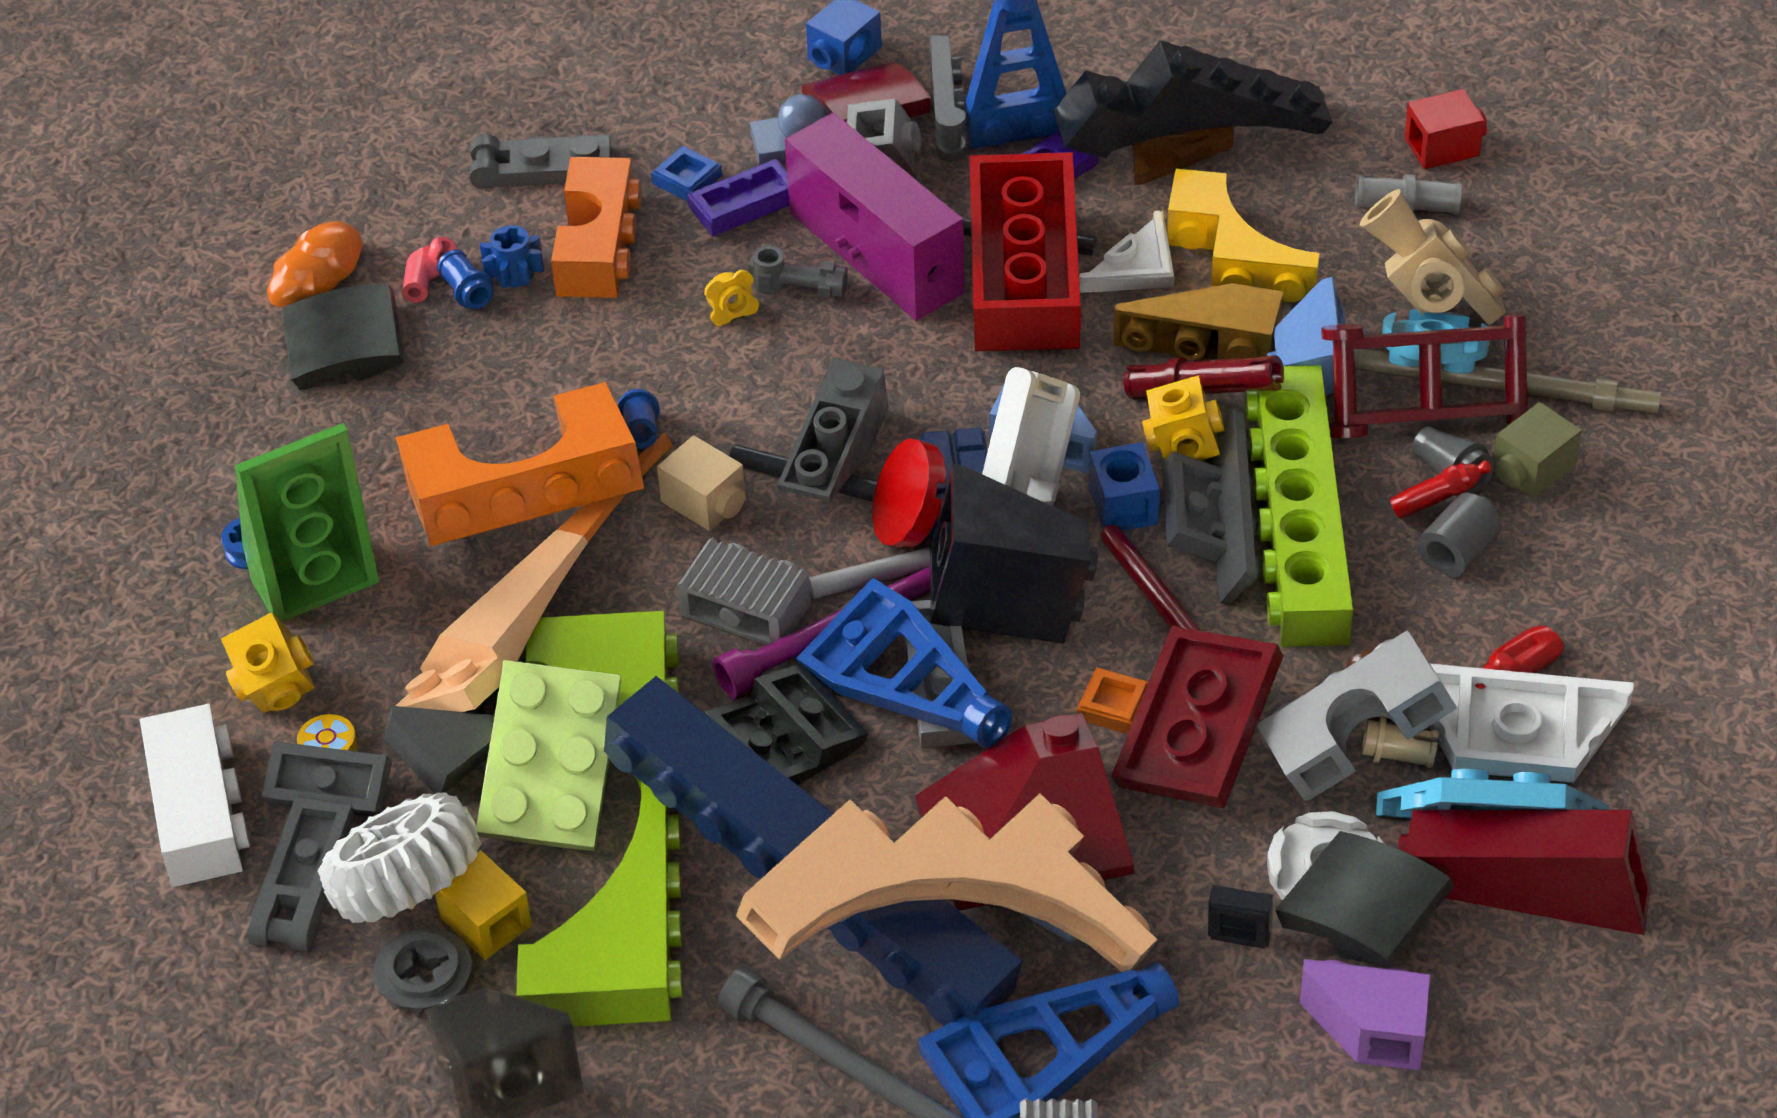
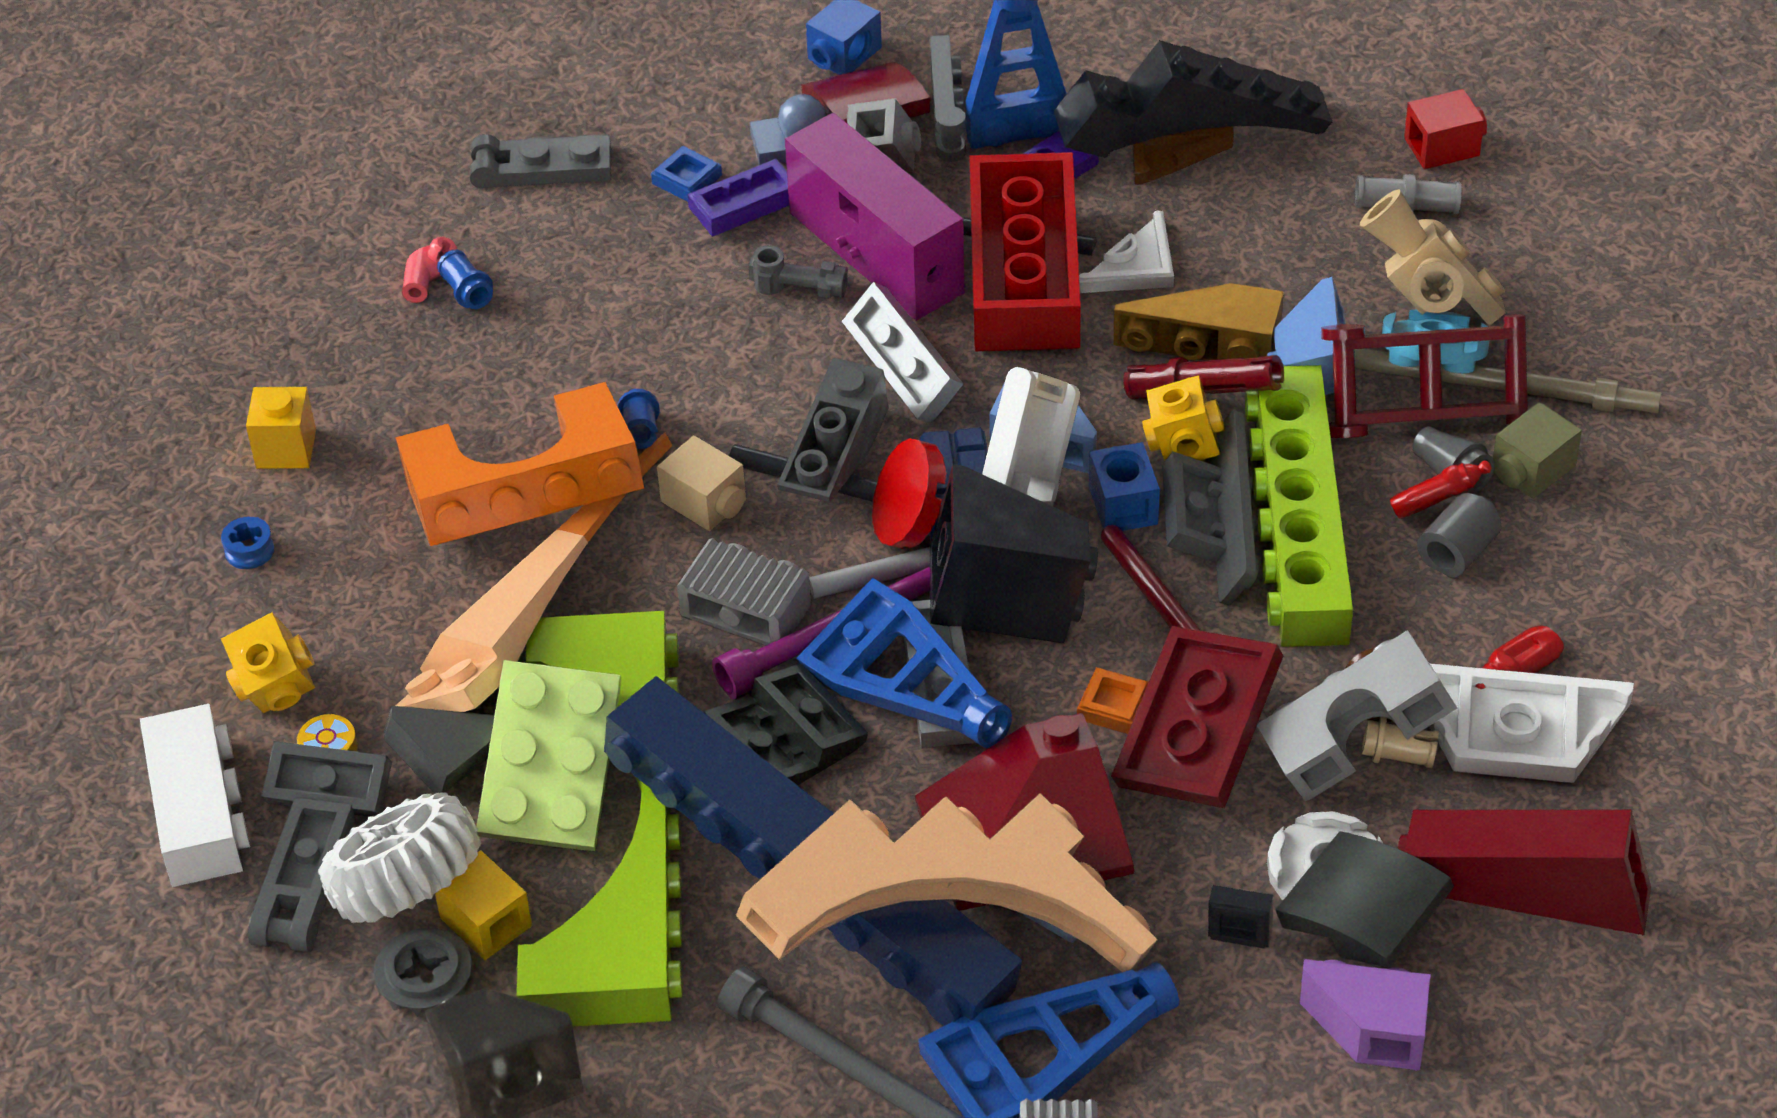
(281, 427): none -> yellow brick
(305, 524): bright green slope -> none
(315, 263): orange arm -> none
(343, 332): pearl dark grey slope -> none
(512, 256): blue gear -> none
(592, 250): orange arch -> none
(722, 288): yellow plate -> none
(903, 352): none -> plate
(1205, 219): yellow arch -> none
(1474, 791): medium azure wing -> none

